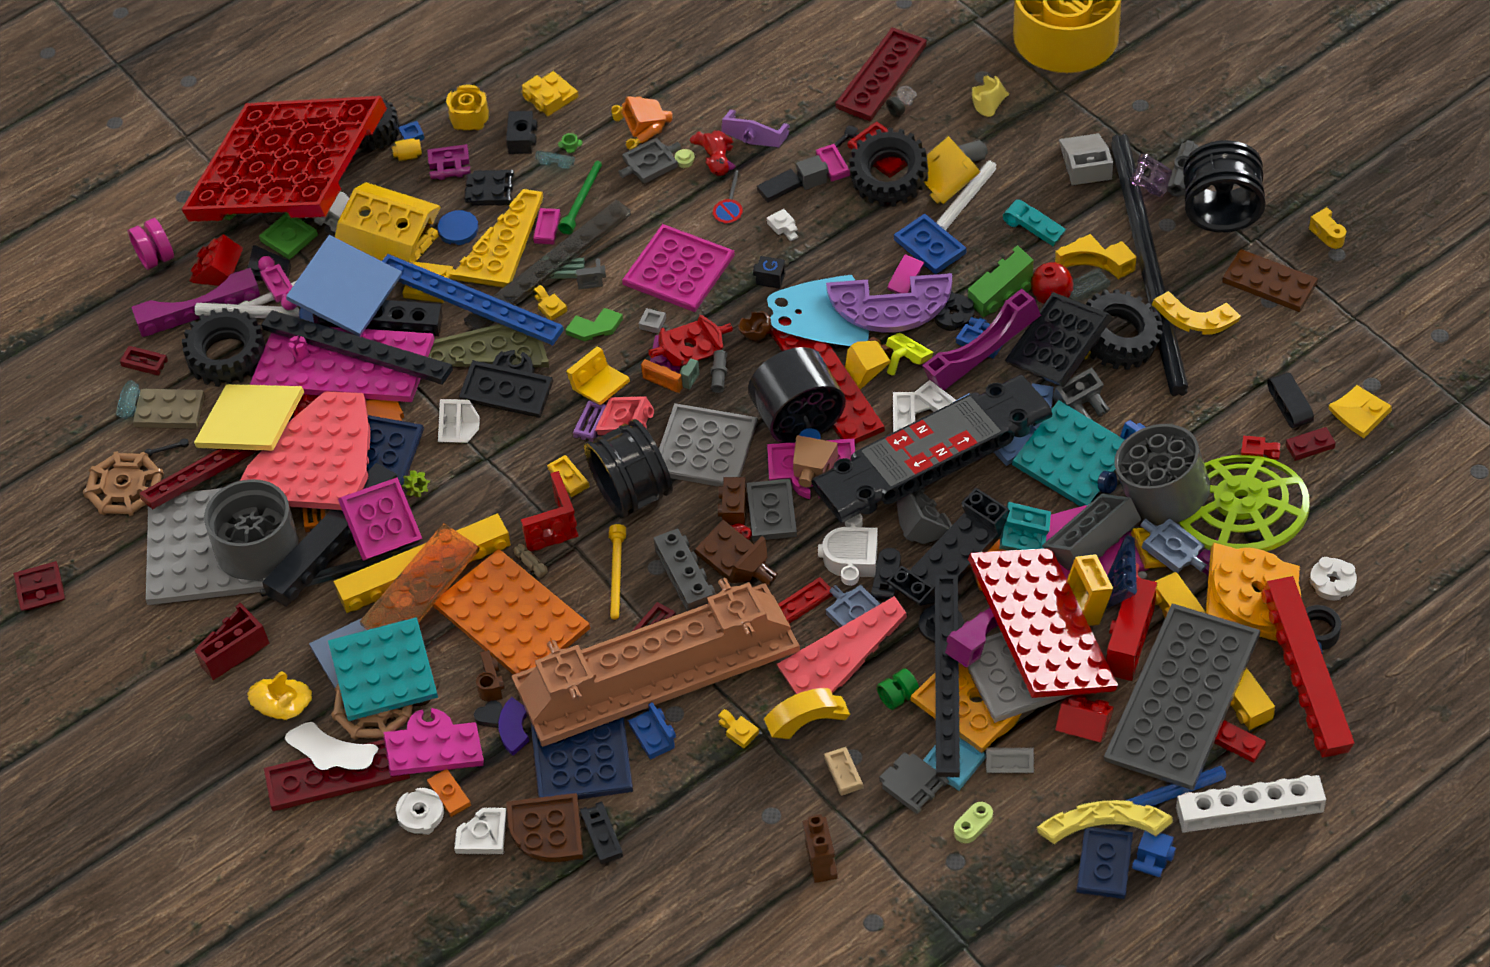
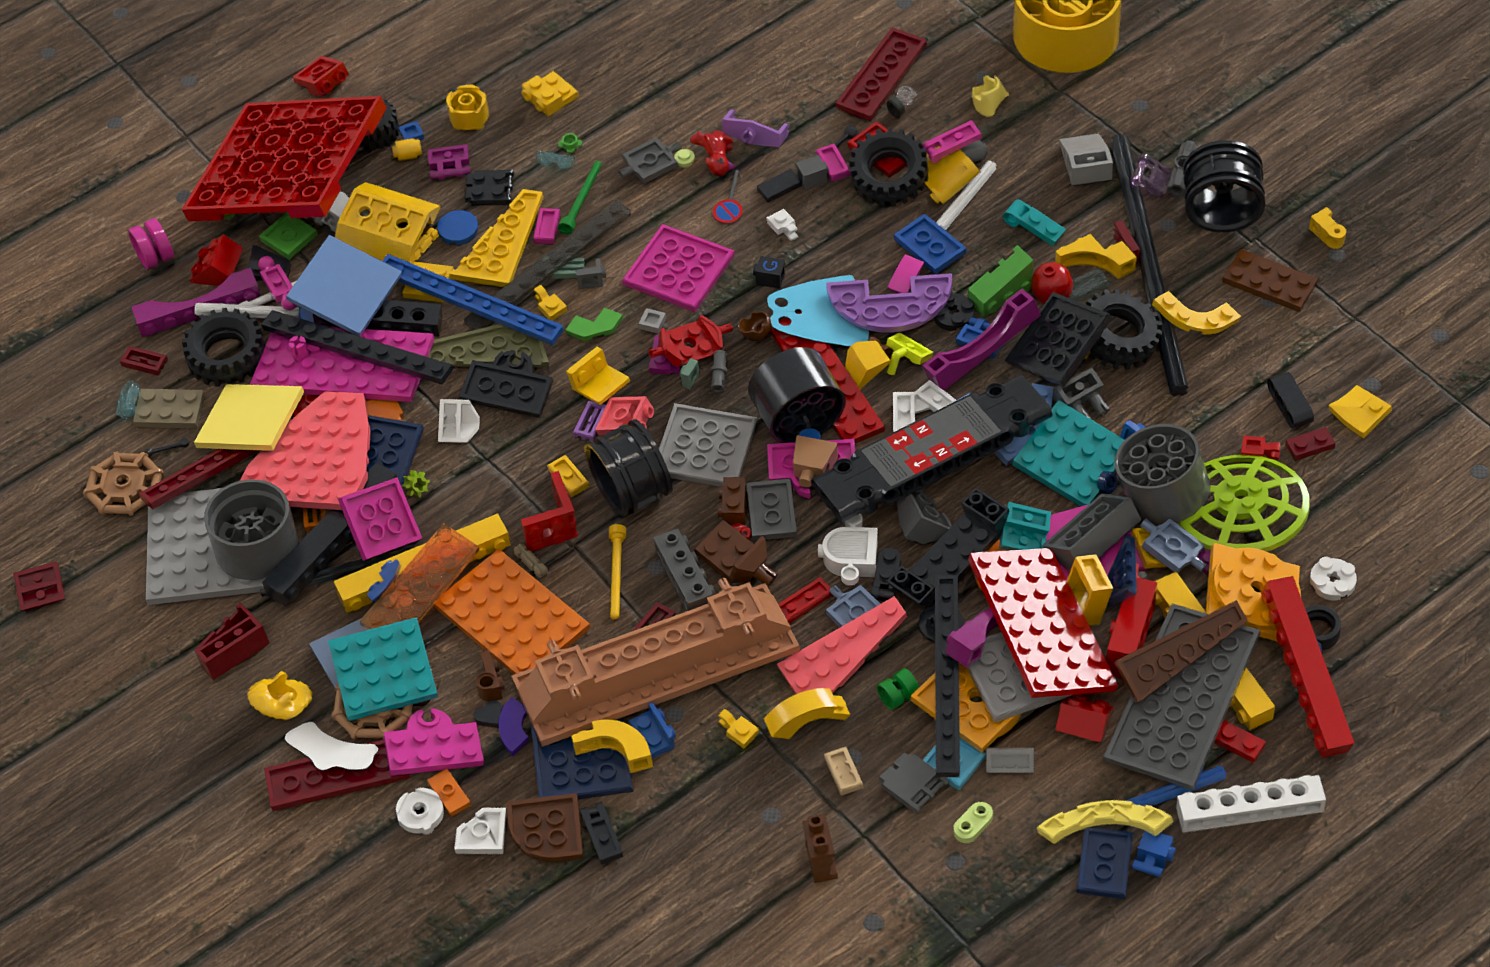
(321, 75): none -> red plate
(389, 573): none -> blue slope
(520, 132): black brick -> none
(615, 736): none -> yellow arch
(642, 117): orange torso -> none
(662, 376): orange plate -> none
(952, 141): none -> dark pink plate
(1122, 234): none -> dark red tile
(1164, 658): none -> reddish brown wing

